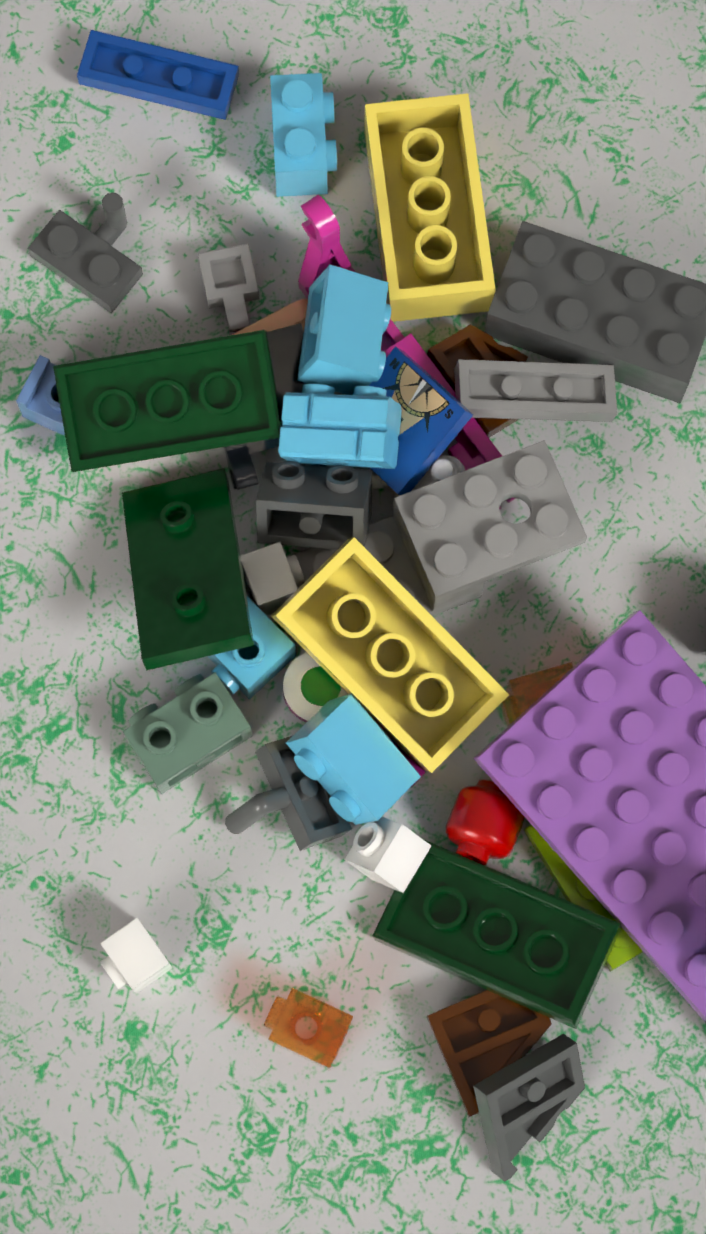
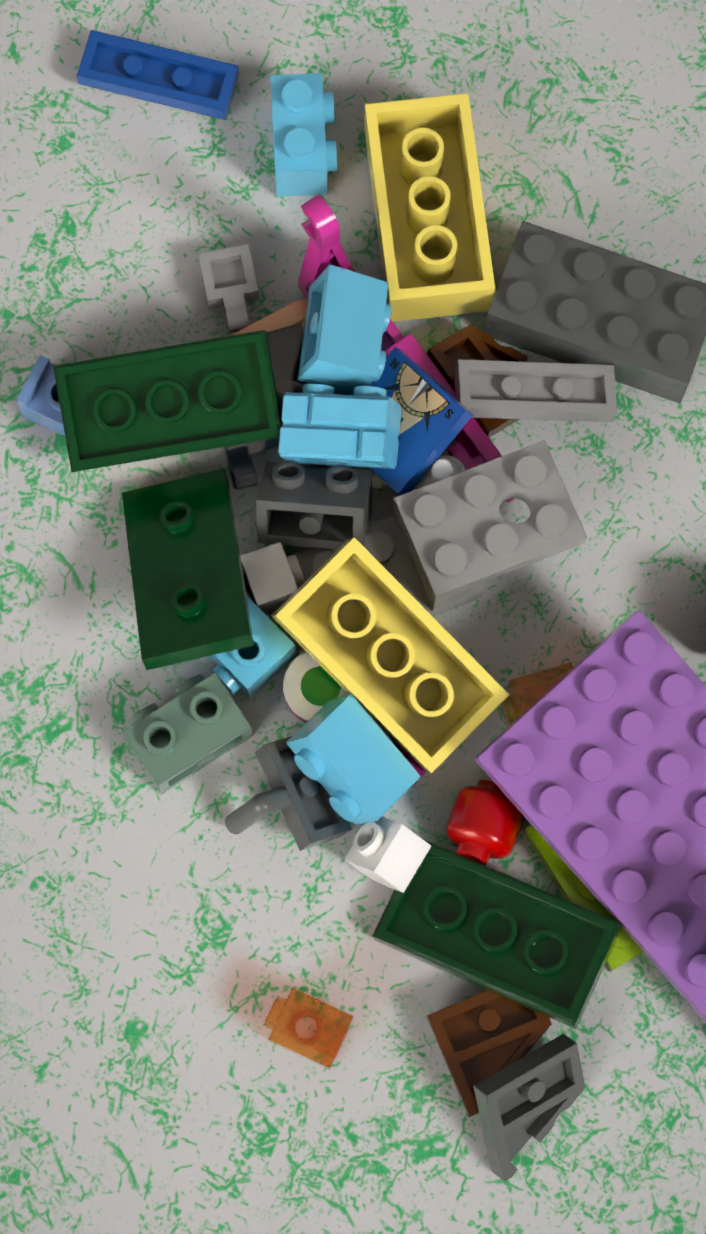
(88, 258): dark grey plate -> none
(133, 957): white plate -> none

